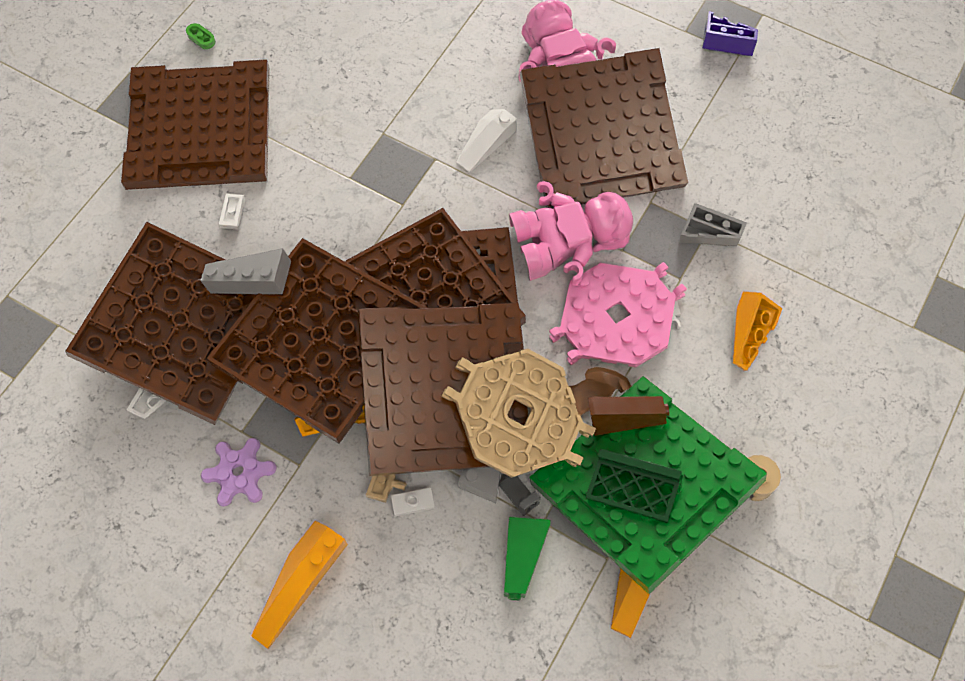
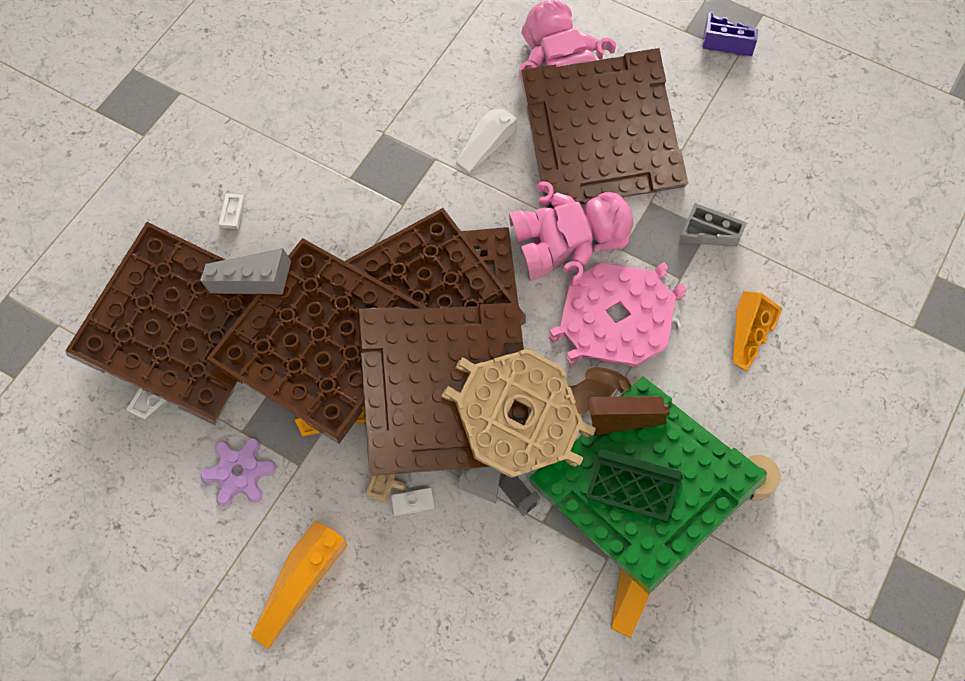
(197, 126): reddish brown plate -> none
(203, 37): bright green plate -> none
(524, 548): green slope -> none

